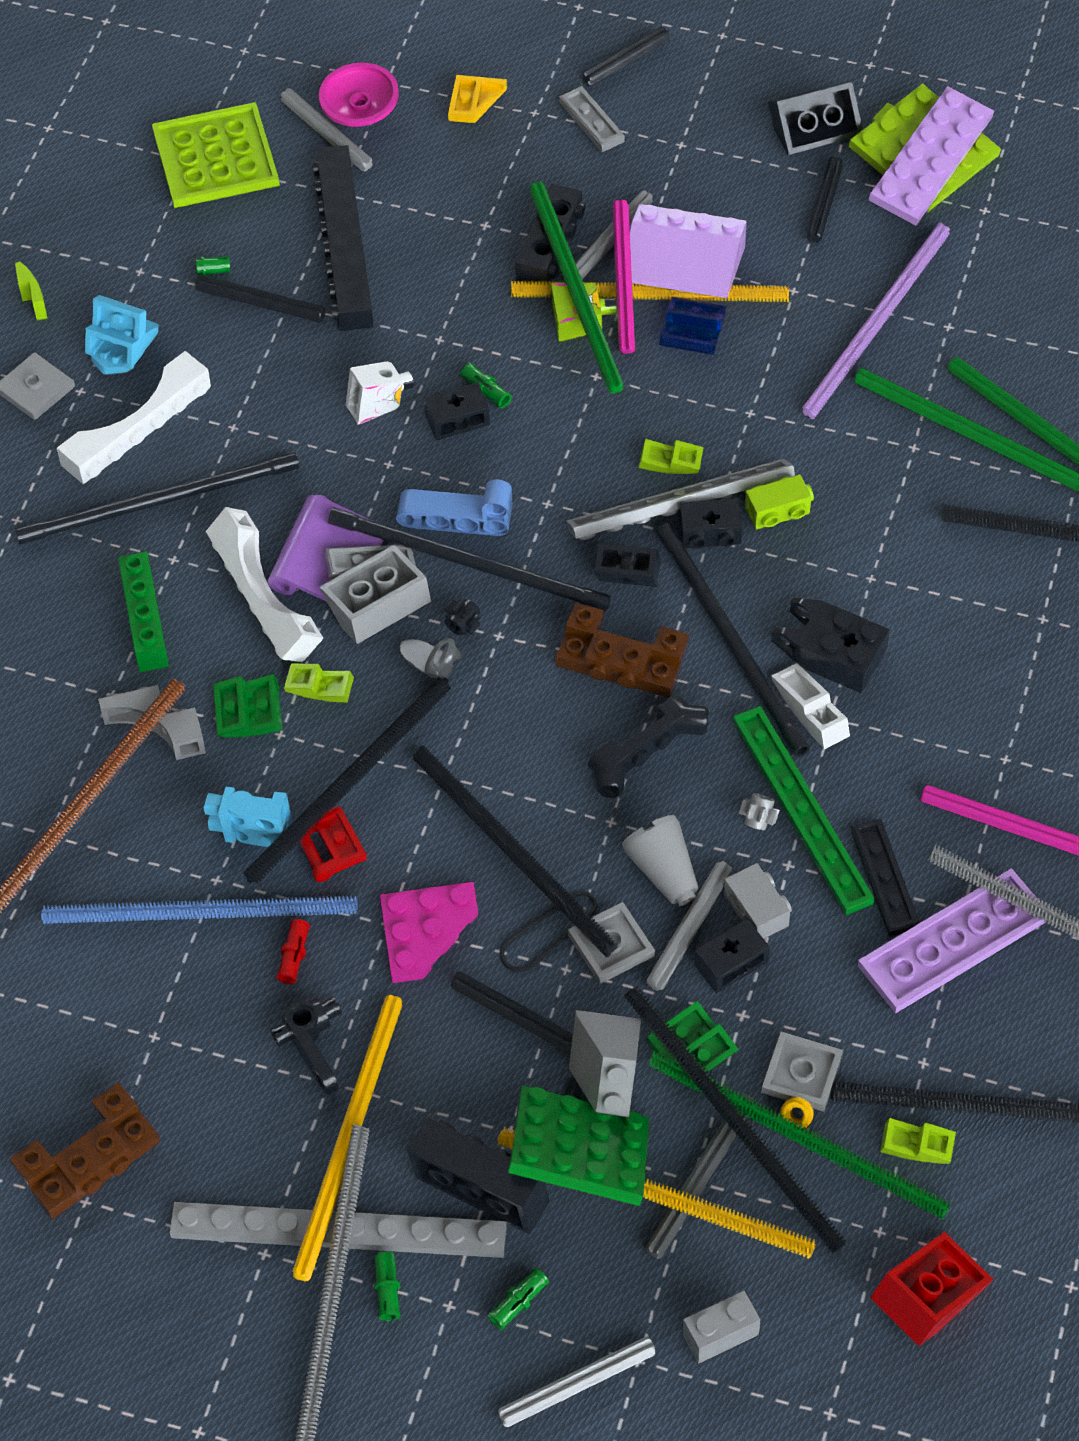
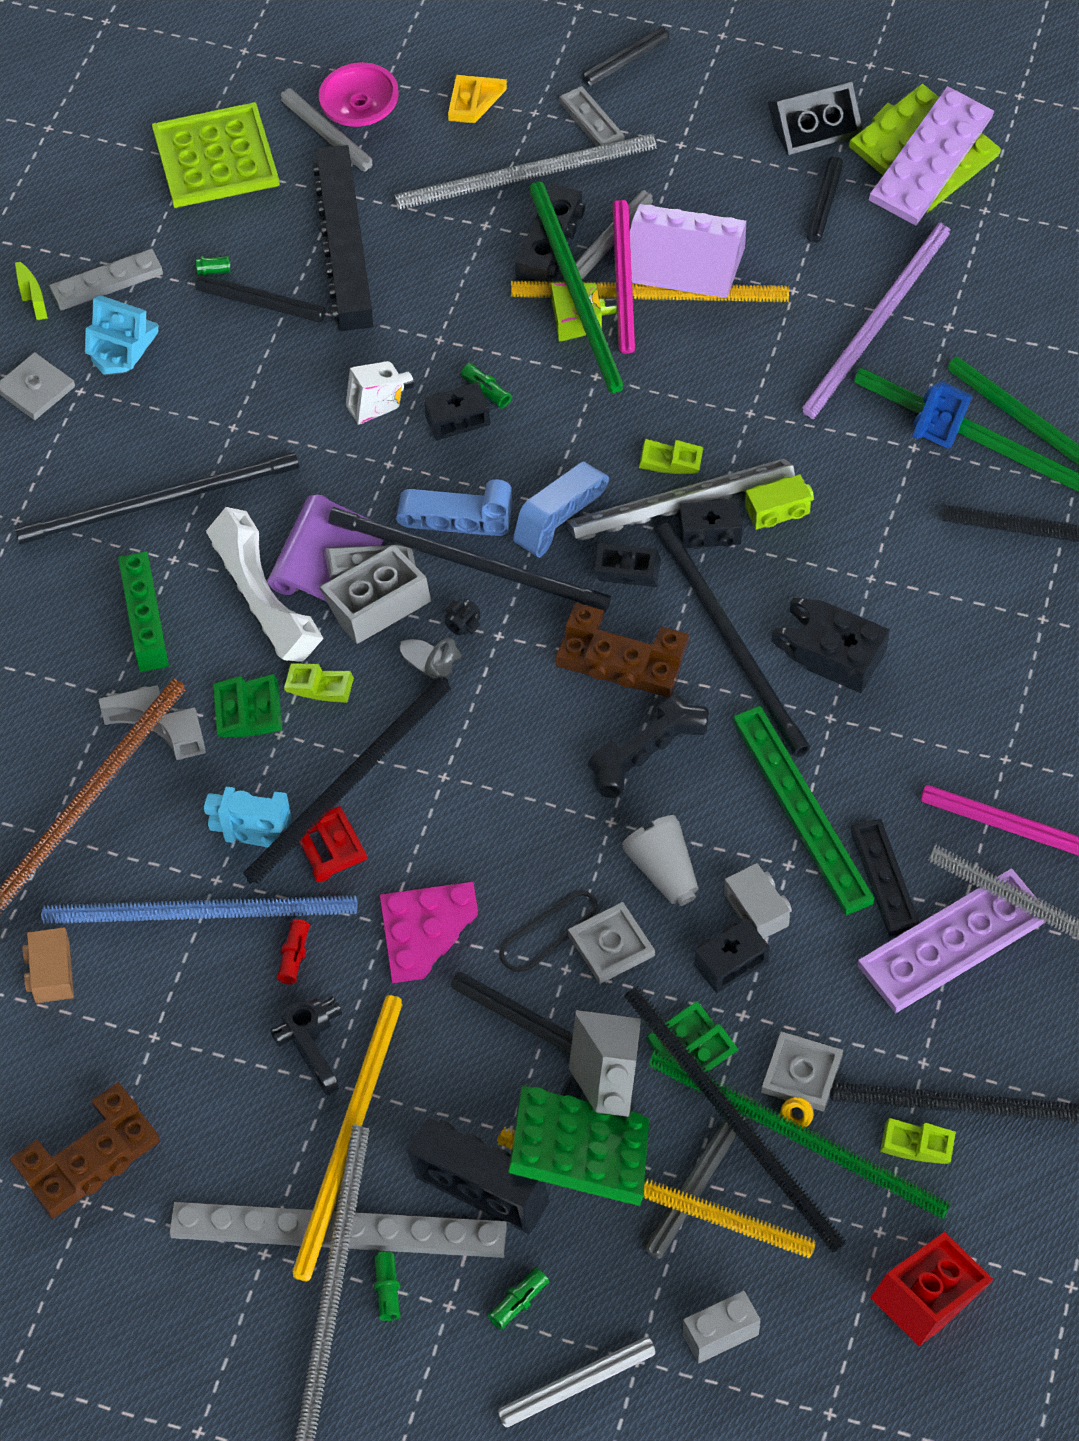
(49, 965): none -> medium nougat brick
(93, 450): white arch -> none
(106, 279): none -> light grey plate
(515, 851): black axle -> none
(525, 170): none -> light grey axle
(555, 505): none -> medium blue beam
(689, 926): light grey axle -> none
(692, 325): clear blue slope -> none
(759, 811): light grey gear -> none
(811, 705): white slope -> none
(942, 414): none -> blue bracket

